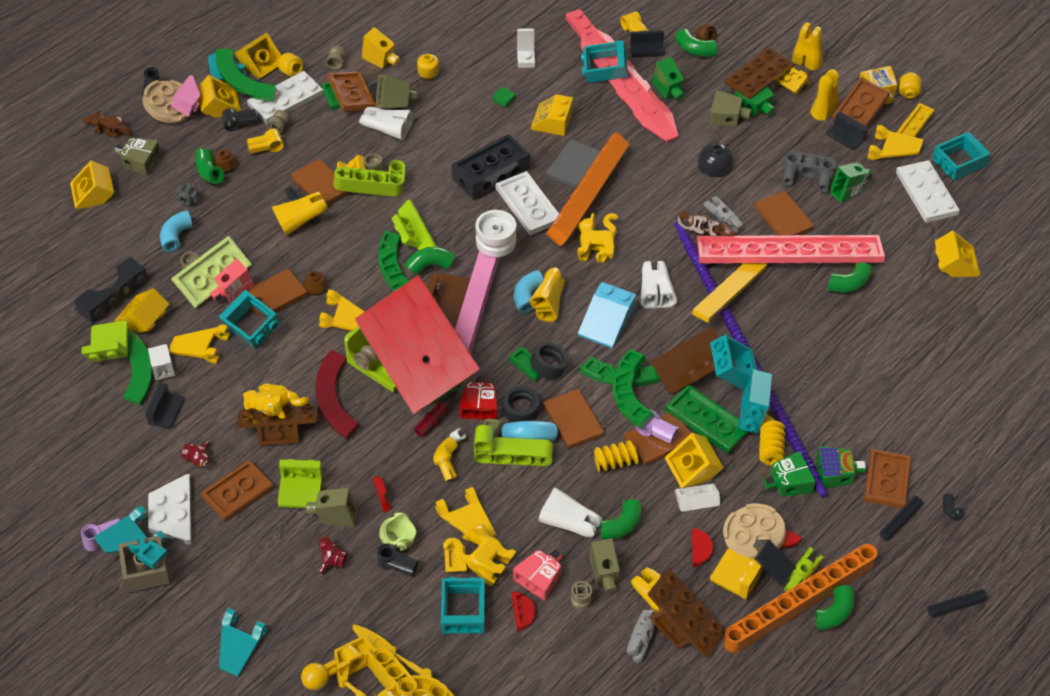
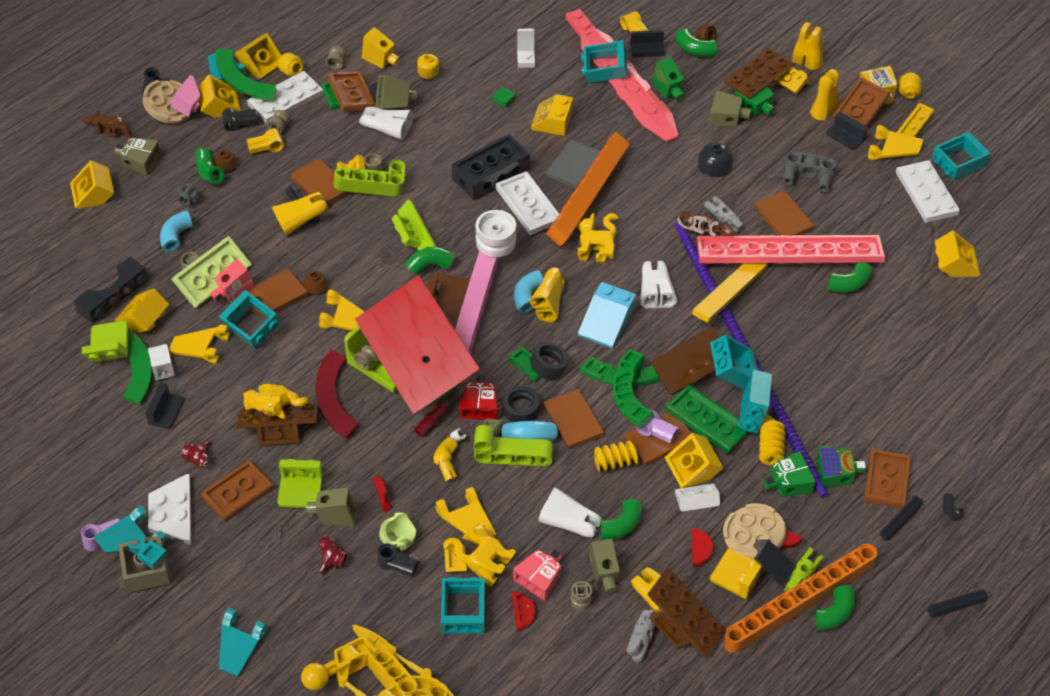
(388, 260): green tile -> none
(849, 181): green torso -> none

